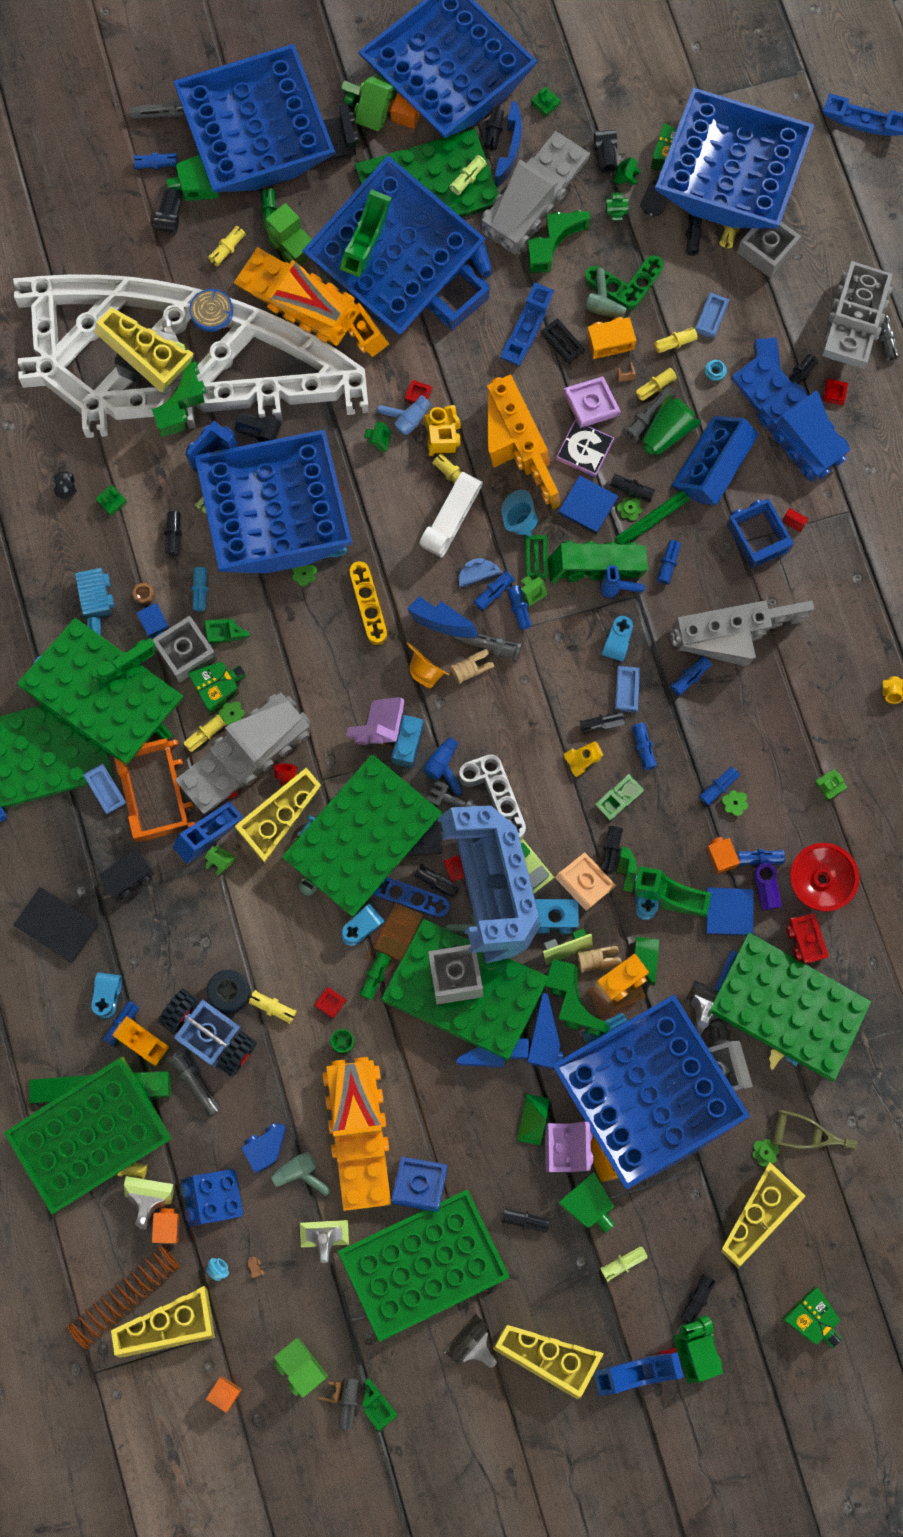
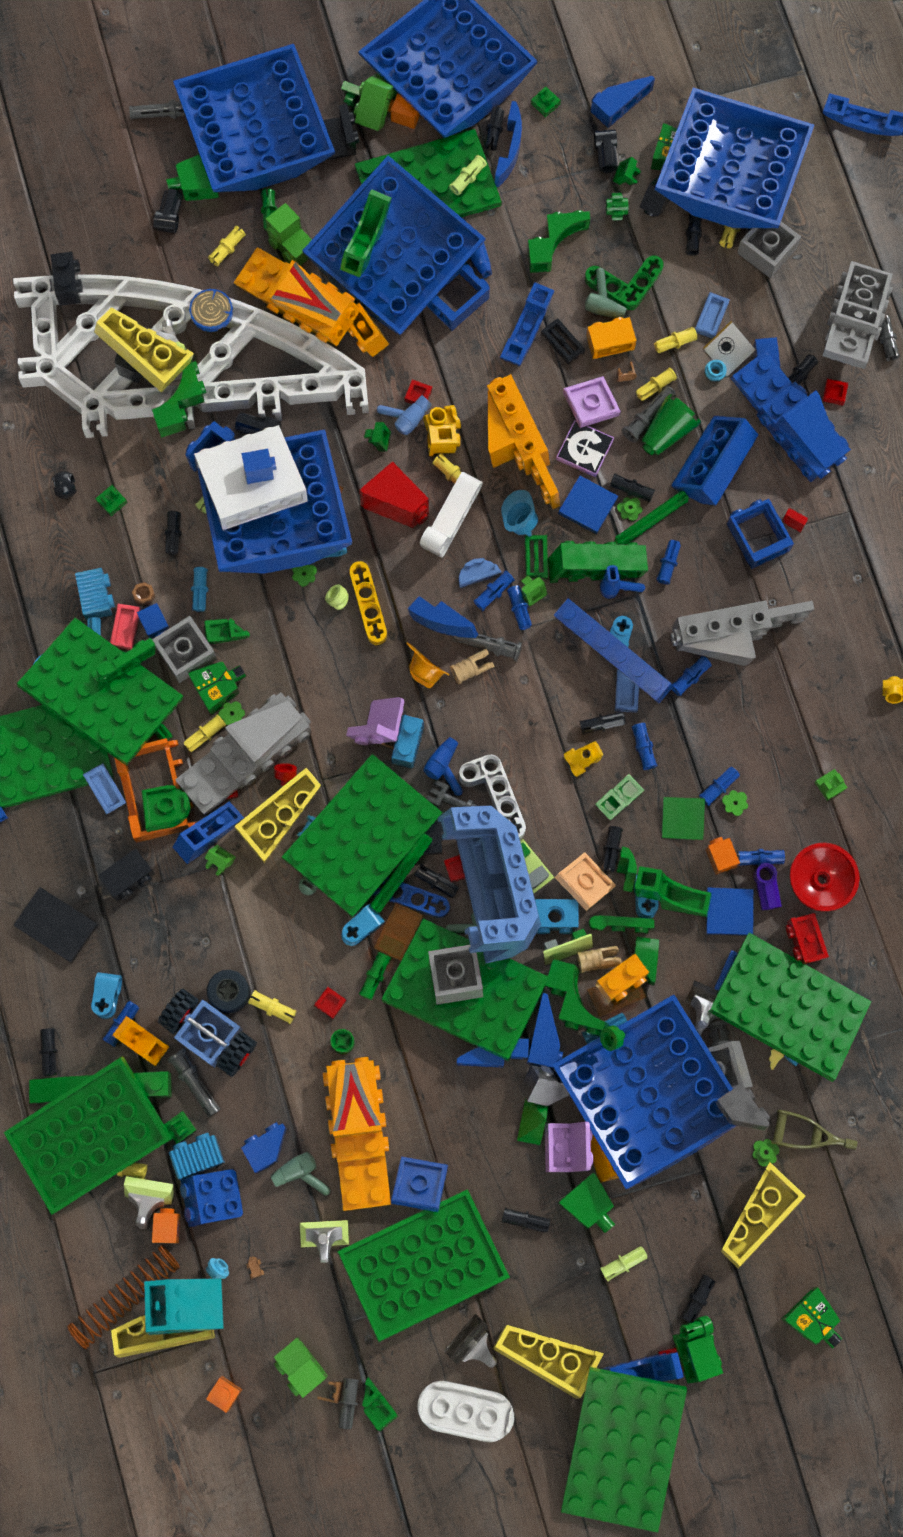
(48, 1051): none -> black axle
(65, 278): none -> black brick
(125, 627): none -> coral tile
(155, 161): blue pin -> none
(164, 807): none -> green tile
(180, 1127): none -> green tile
(183, 1305): none -> teal slope
(196, 1156): none -> dark azure brick
(227, 483): none -> white panel
(258, 466): none -> blue brick
(337, 597): none -> yellowish green tile
(395, 497): none -> red slope
(401, 873): none -> green axle
(465, 1411): none -> white tile
(533, 193): light grey wedge -> none
(542, 1086): none -> flat silver slope
(612, 1038): none -> green tile
(613, 650): none -> blue arch
(619, 99): none -> blue slope
(619, 924): none -> green hinge
(623, 1449): none -> green plate
(683, 818): none -> green sticker
(729, 347): none -> white sticker
(741, 1110): none -> flat silver slope

